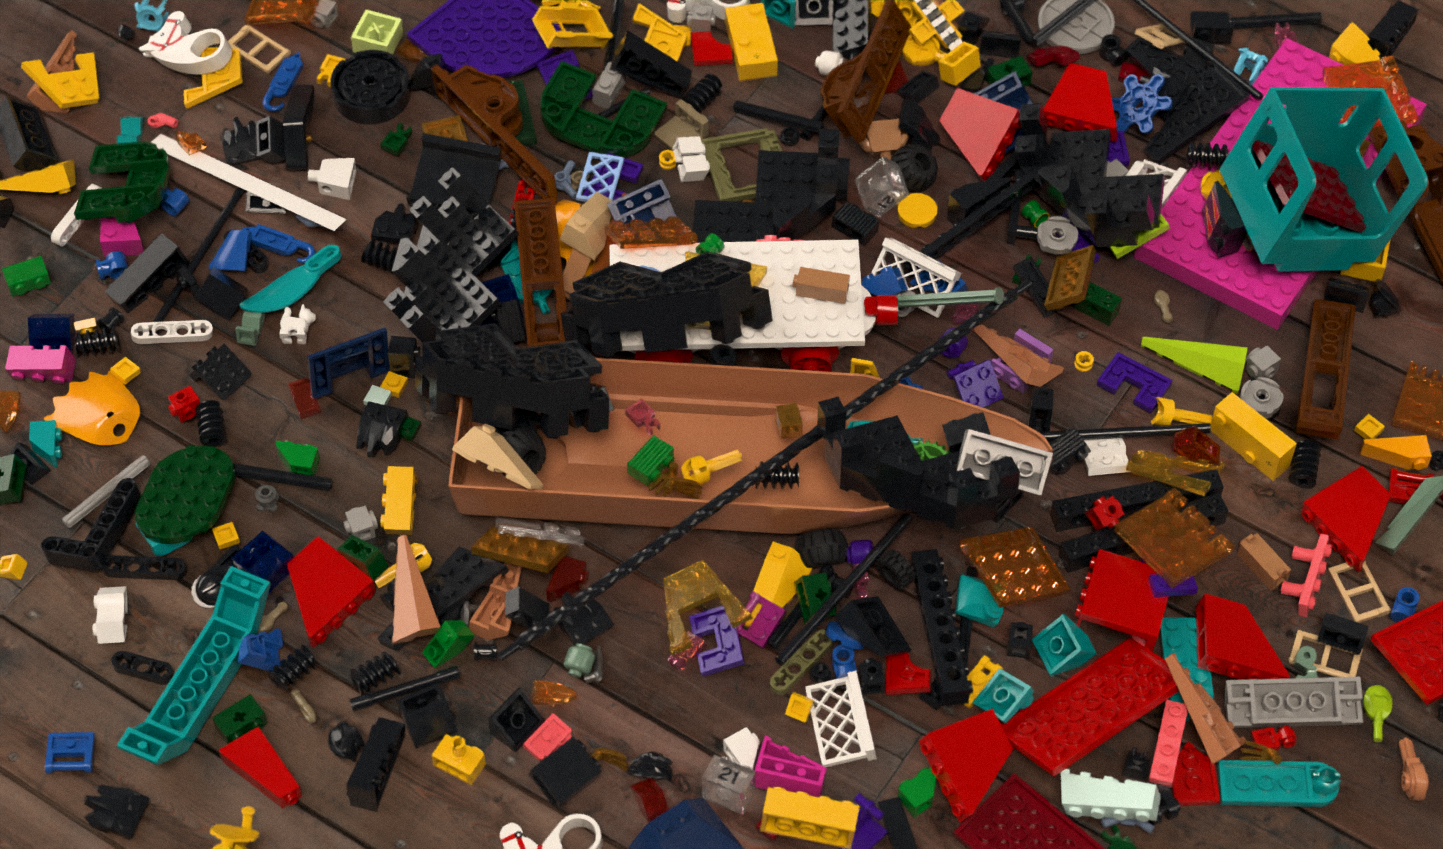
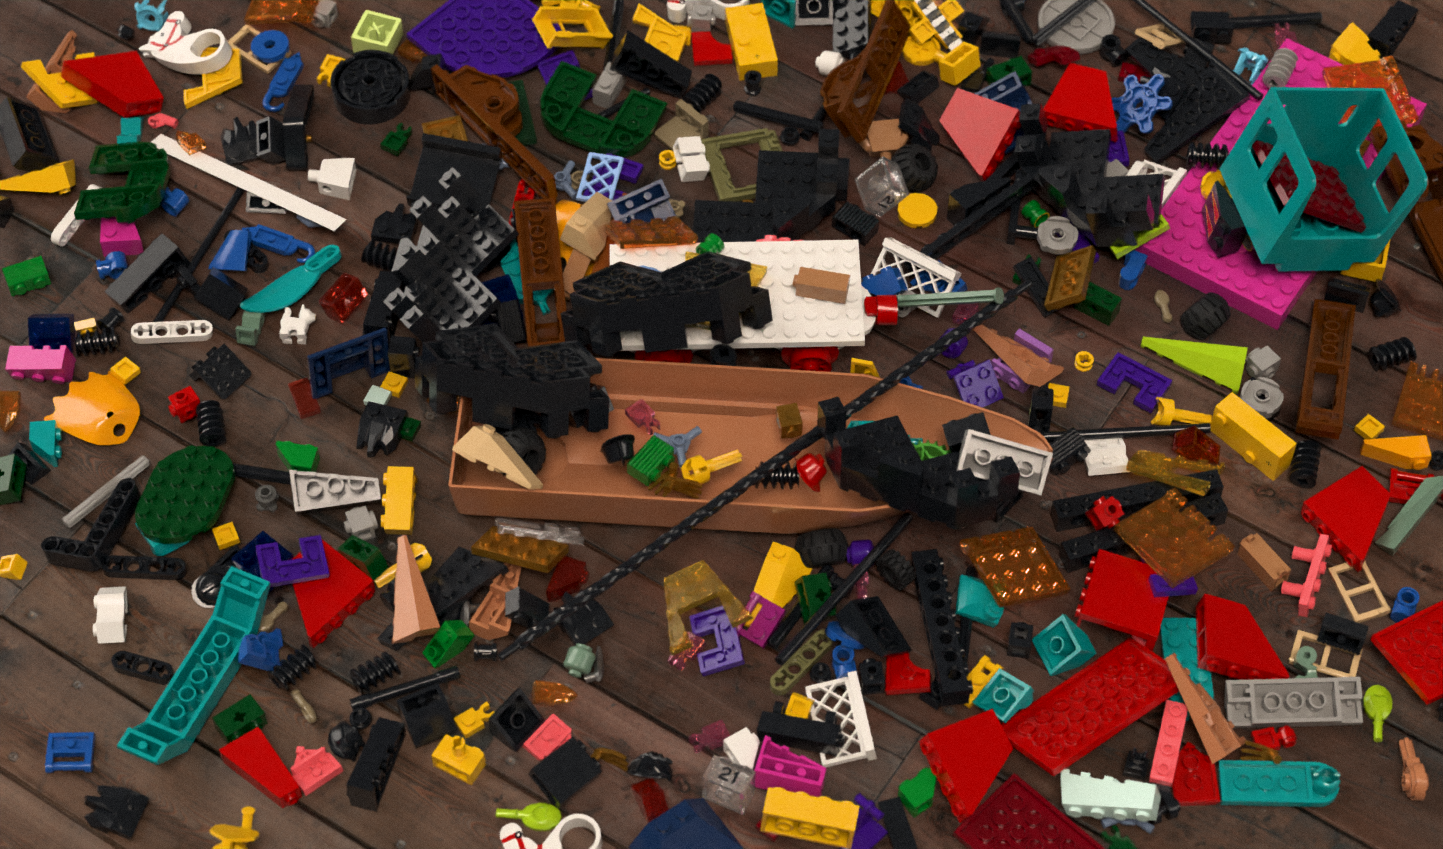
(117, 82): none -> red slope
(268, 38): none -> blue tile
(308, 568): none -> dark purple plate
(314, 768): none -> coral slope
(326, 492): none -> wedge
(343, 297): none -> clear red brick
(360, 718): none -> black plate
(378, 313): none -> black wedge
(472, 721): none -> yellow plate
(534, 816): none -> lime piece
(618, 449): none -> black piece
(677, 207): none -> dark tan plate
(680, 442): none -> sand blue piece
(712, 735): none -> clear pink plate
(752, 81): none -> black bush
(800, 732): none -> black brick
(811, 470): none -> red piece
(1060, 394): none -> yellow plate
(1134, 266): none -> blue leg
(1205, 316): none -> black wheel
(1280, 68): none -> light grey piece
(1392, 353): none -> black piece

